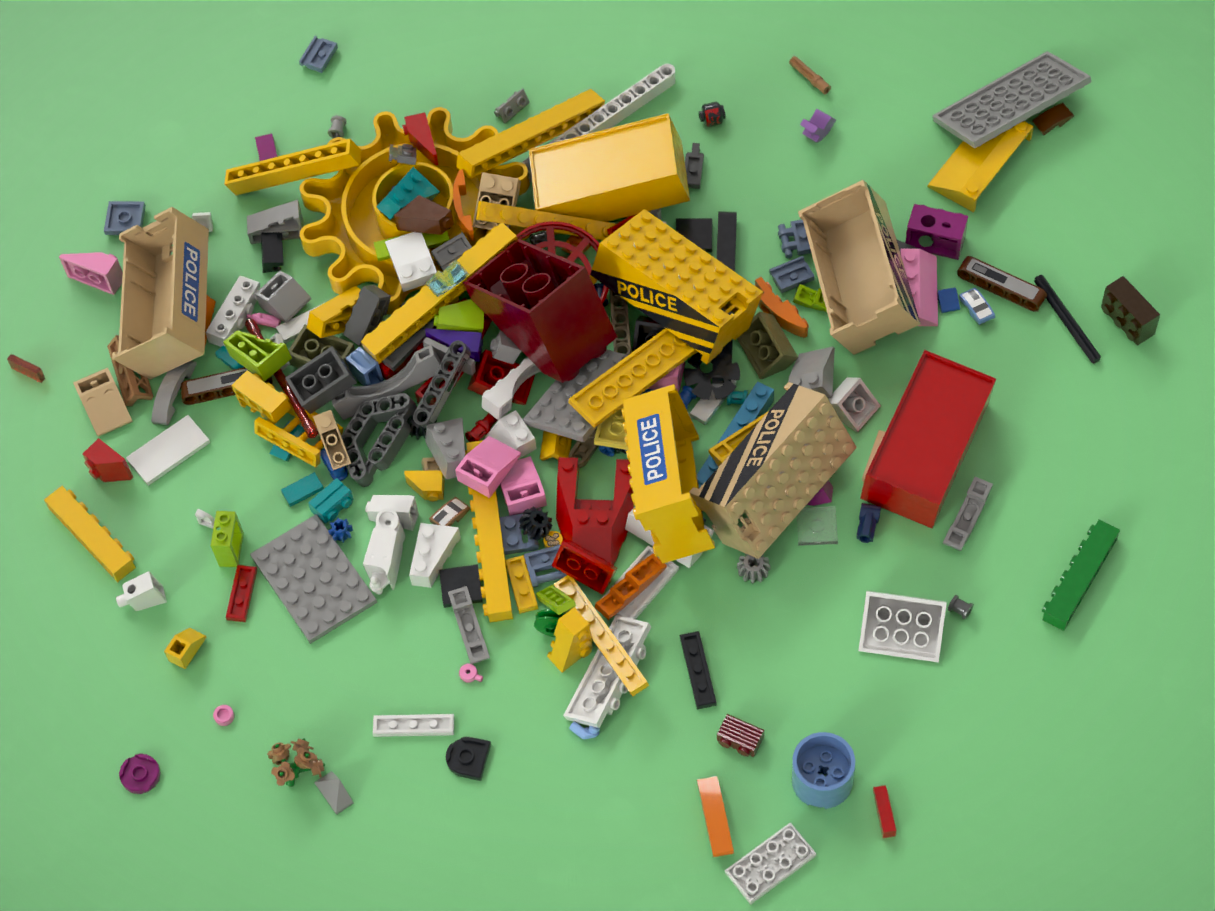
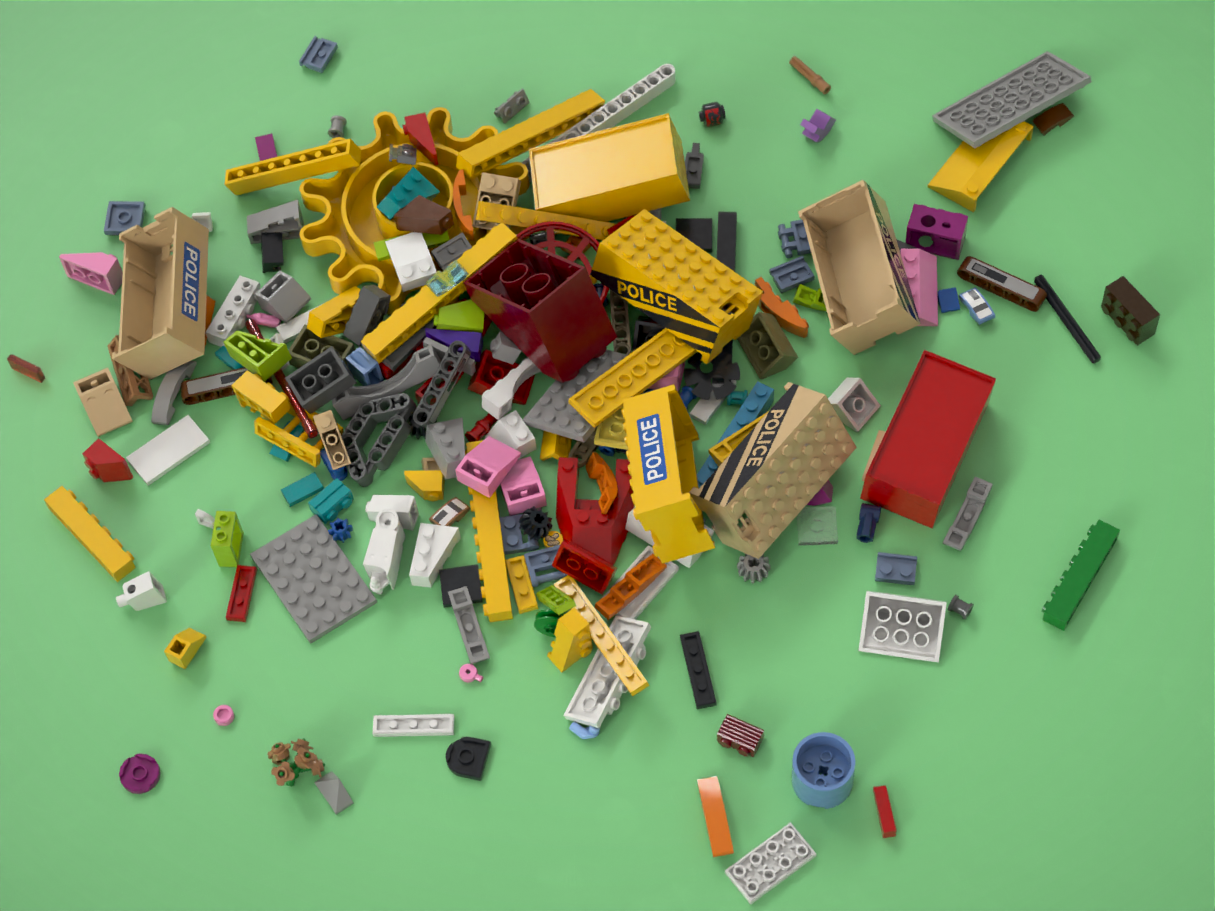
(599, 470): none -> orange slope
(815, 370): light grey slope -> none
(896, 568): none -> sand blue plate

